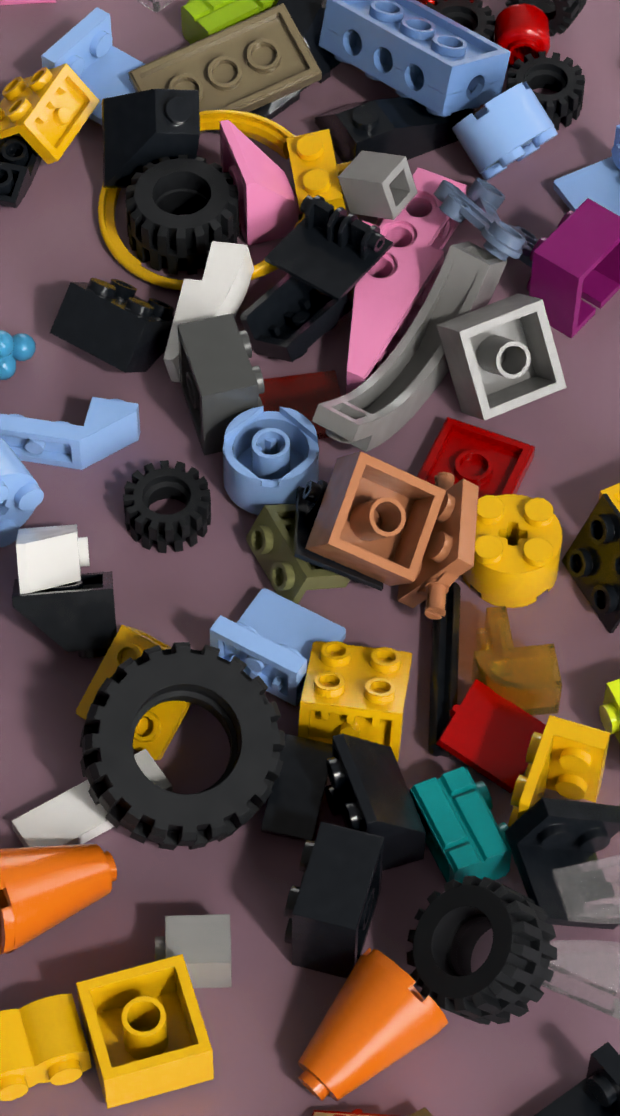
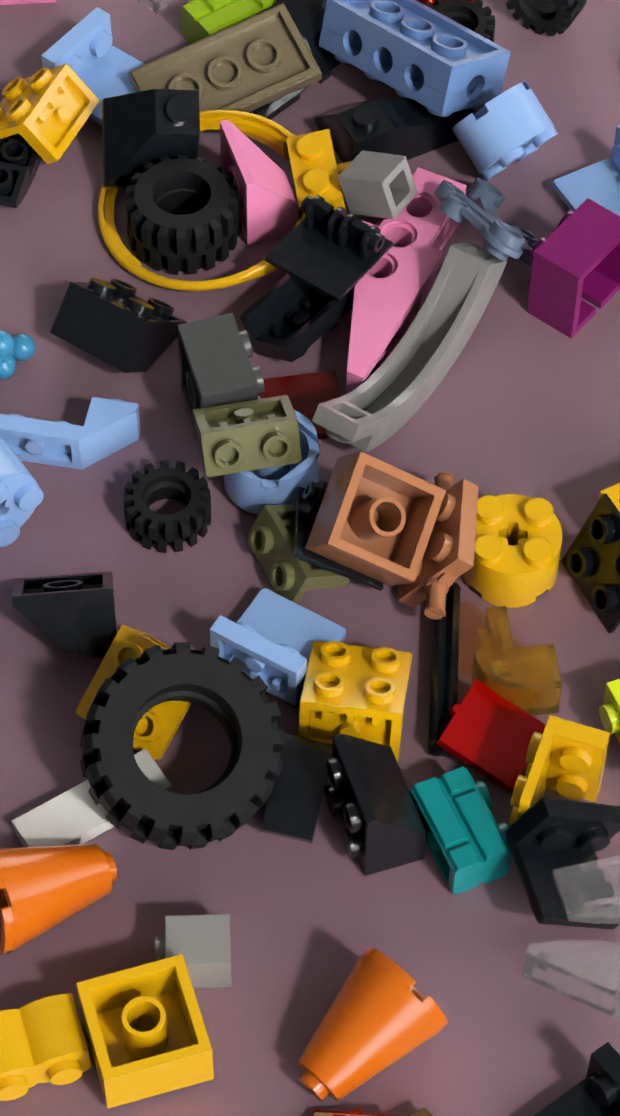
(50, 557): white slope -> none
(217, 294): white slope -> none
(248, 435): none -> olive bracket
(335, 899): black brick -> none
(478, 456): red tile -> none
(501, 356): light grey brick -> none
(516, 959): black tyre -> none
(522, 31): red head -> none
(553, 75): black tyre -> none

